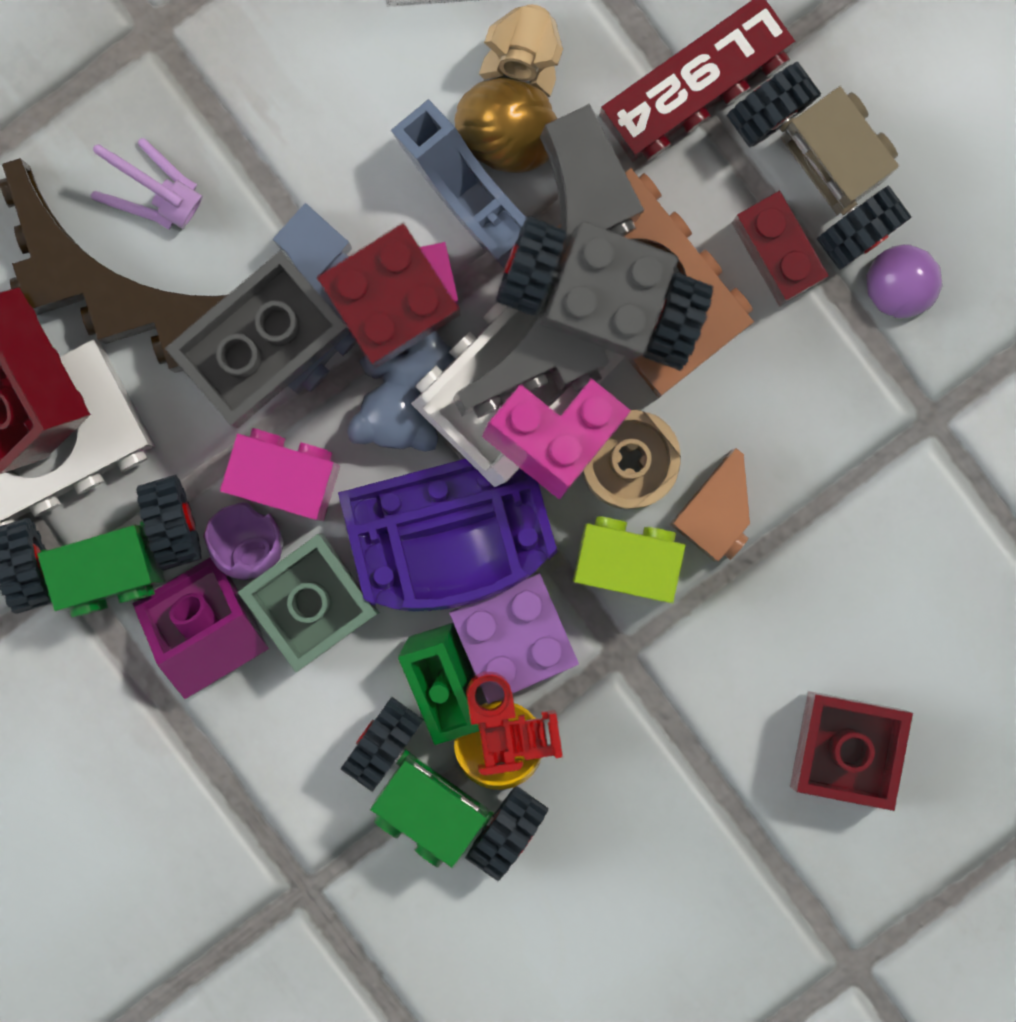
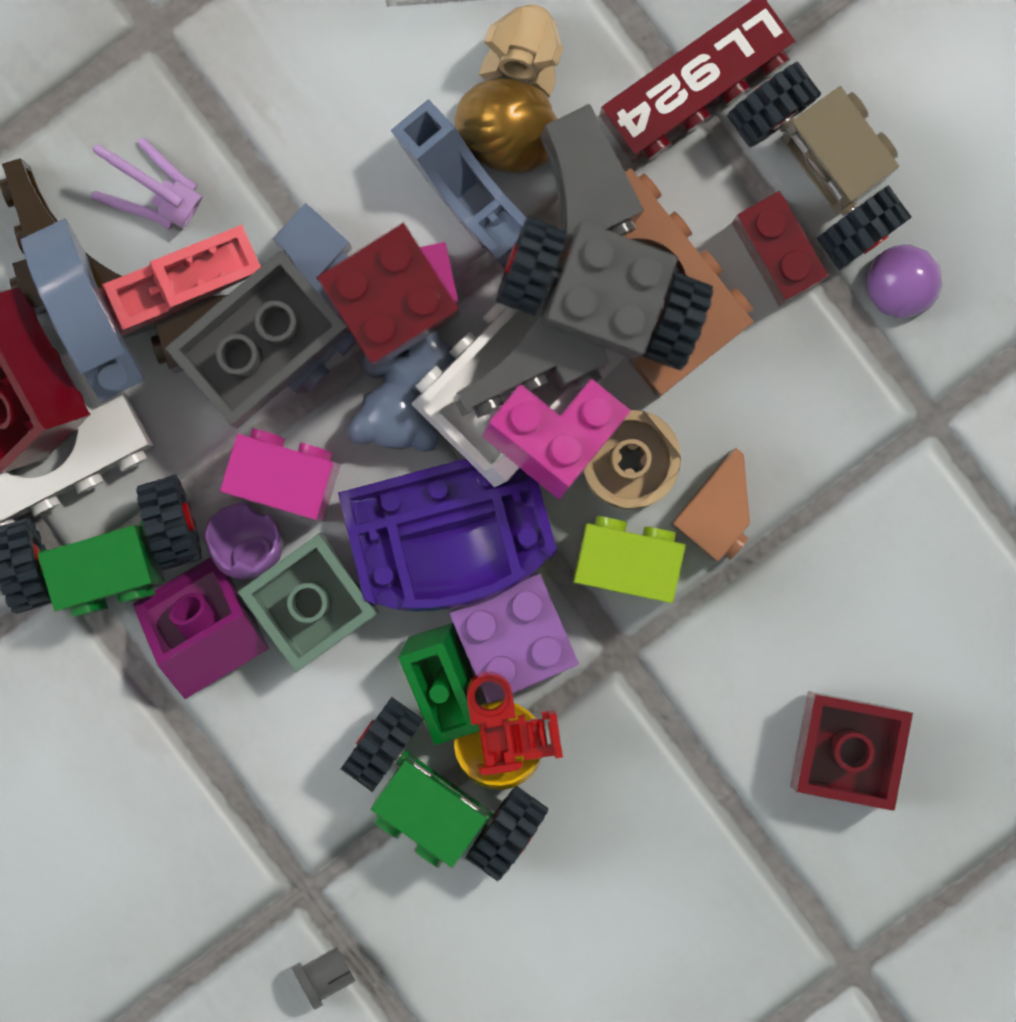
(78, 310): none -> sand blue arch
(179, 279): none -> coral slope
(323, 976): none -> dark grey bush

